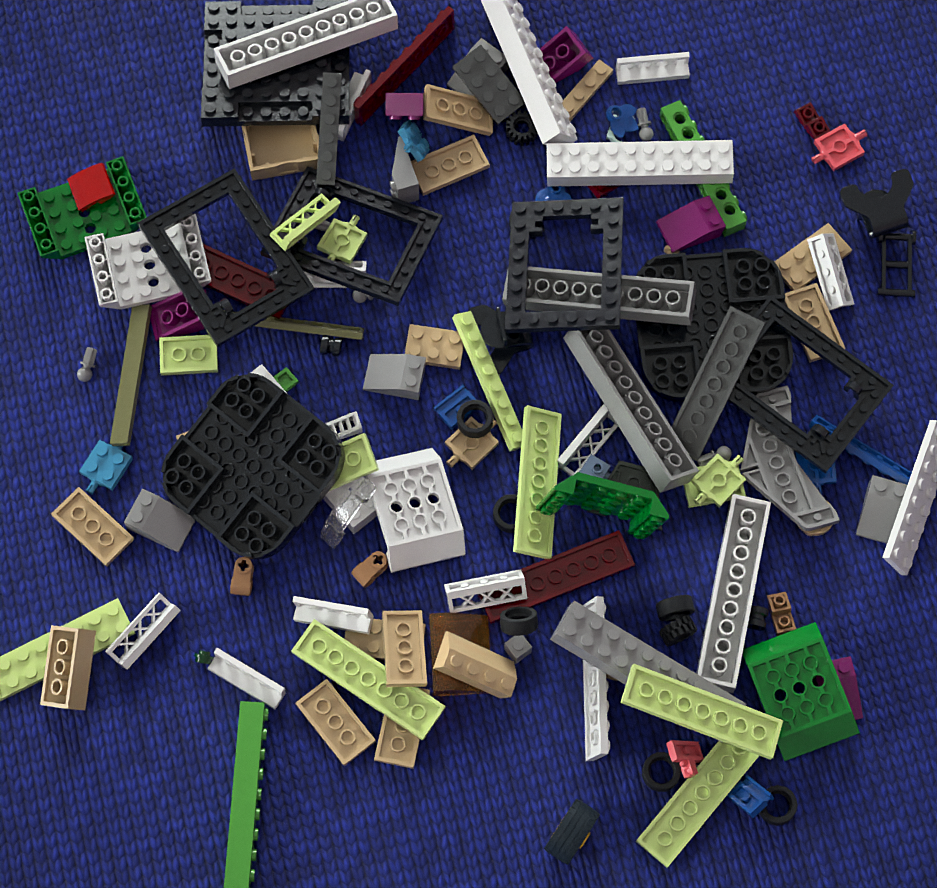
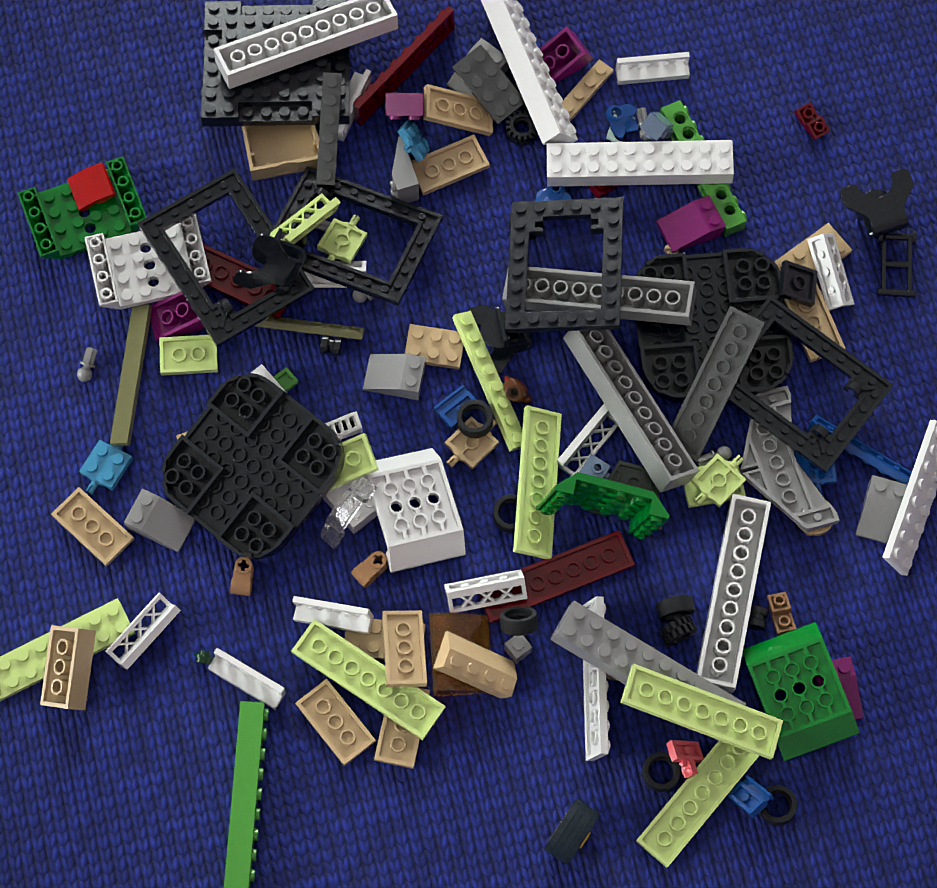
(280, 262): none -> black piece
(516, 390): none -> reddish brown animal
(657, 127): none -> sand blue brick
(797, 283): none -> black tile
(839, 147): coral plate -> none

